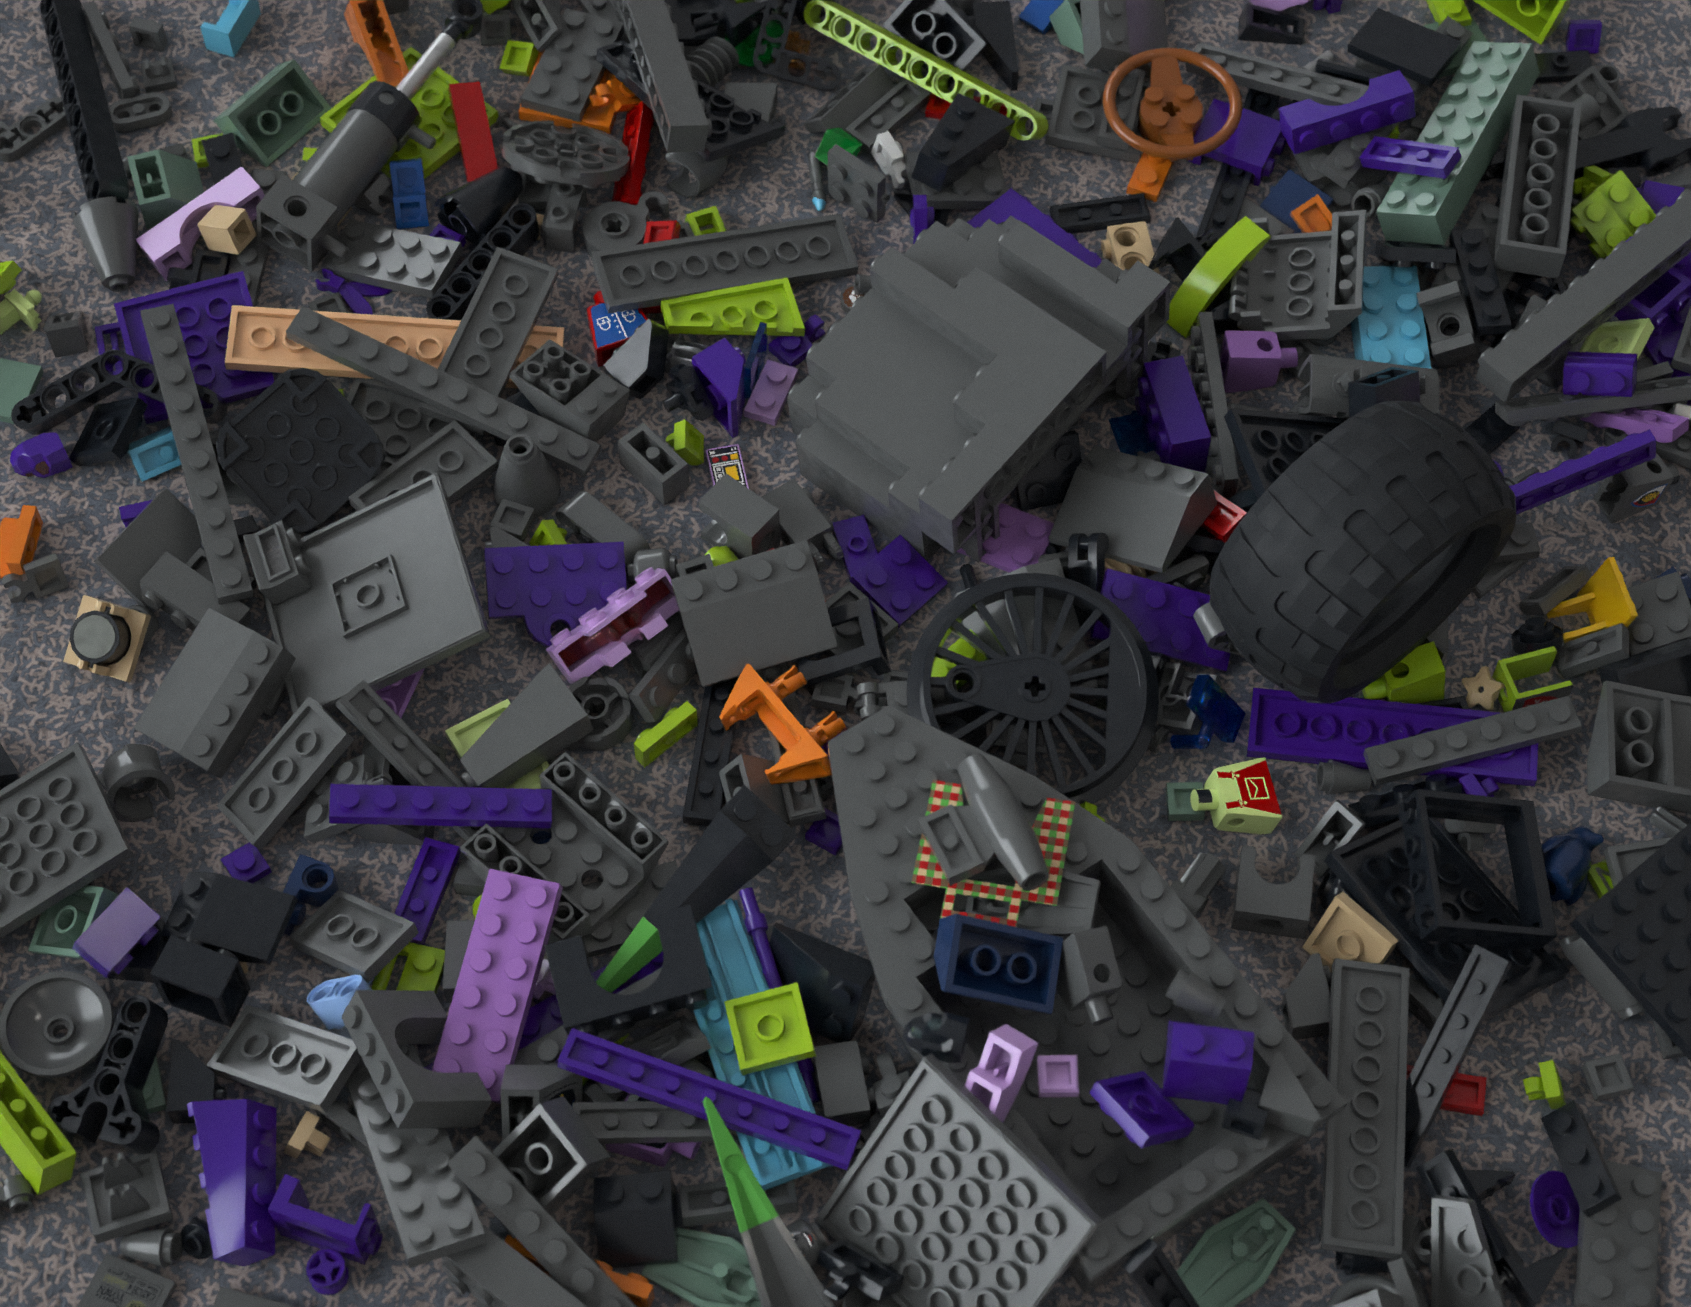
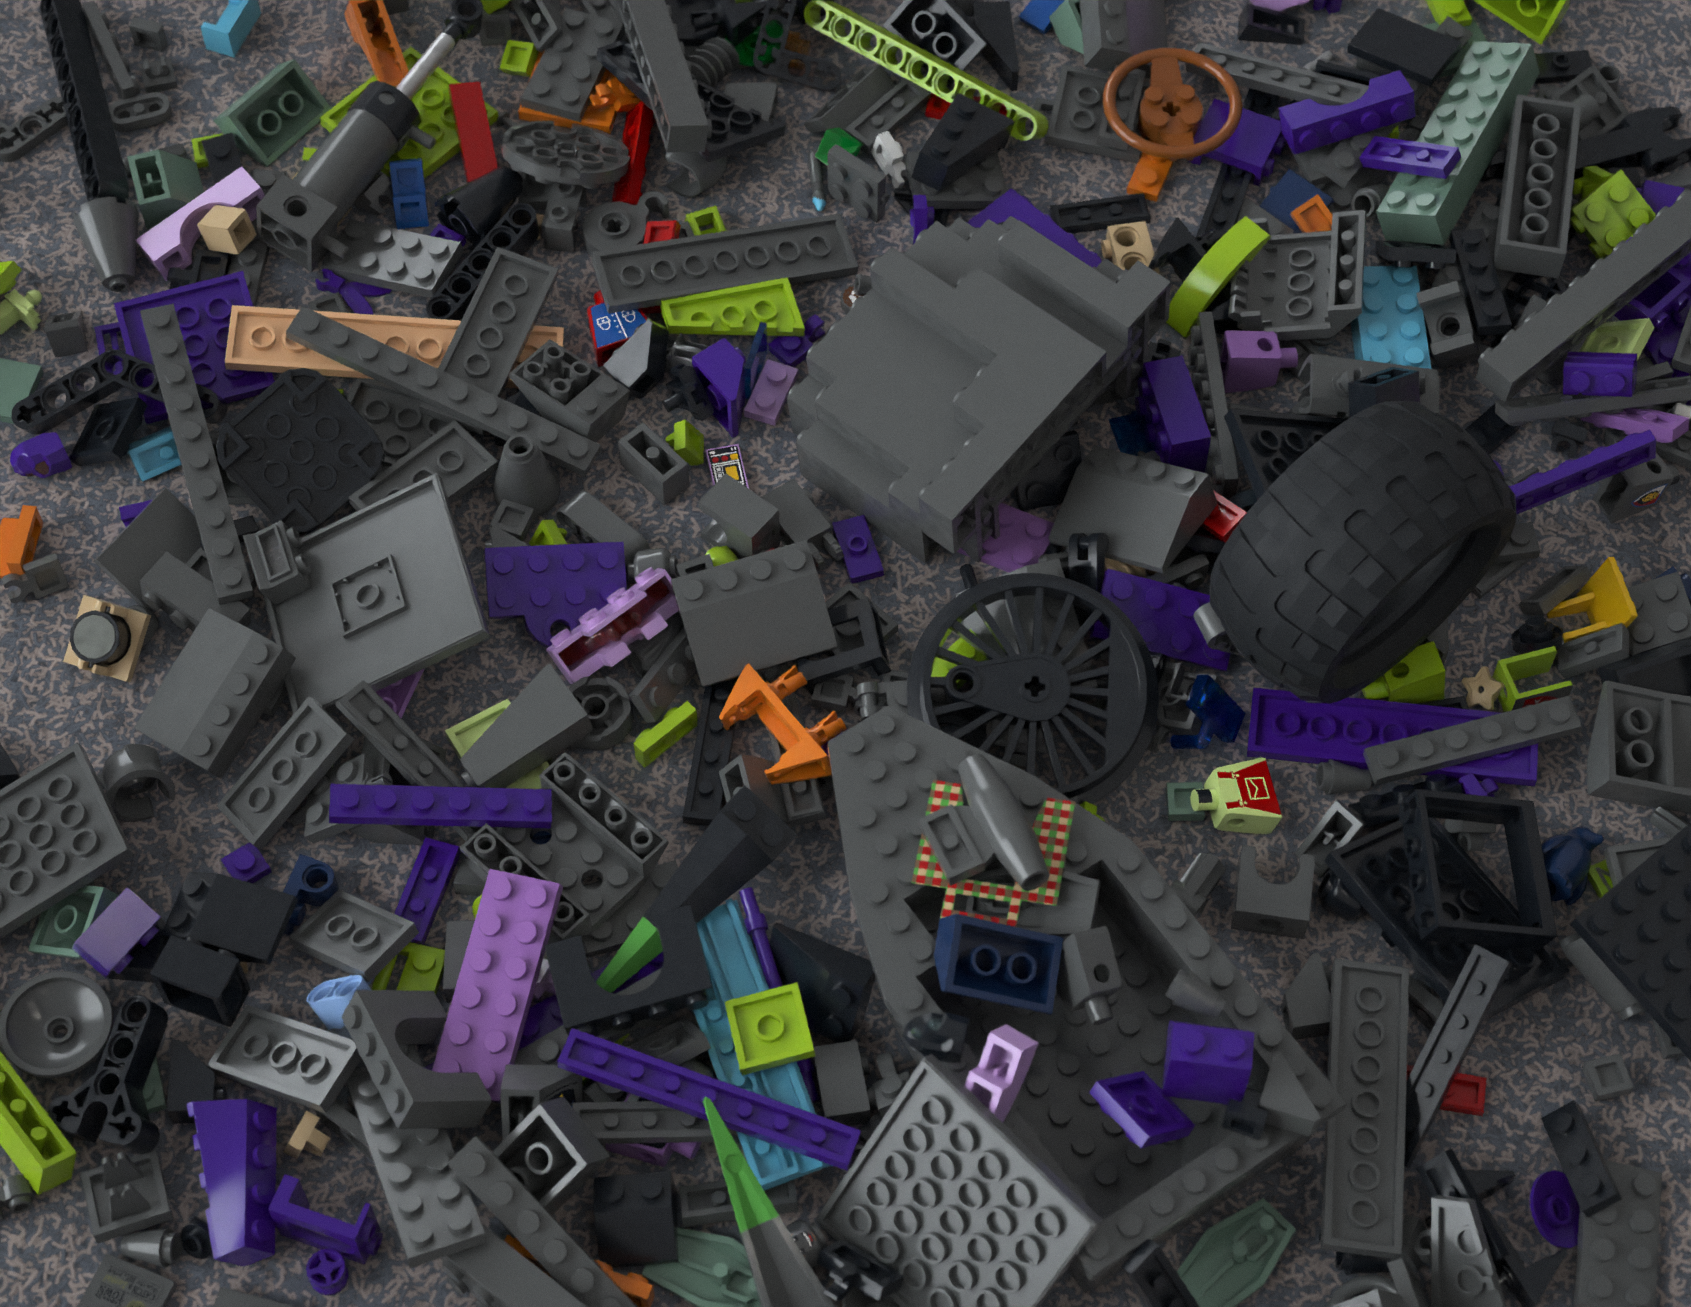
(826, 833): dark purple tile -> none
(899, 580): dark purple plate -> none
(1057, 1076): lavender tile -> none
(1349, 934): tan plate -> none
(1546, 1086): lime tile -> none
(1584, 35): dark purple tile -> none

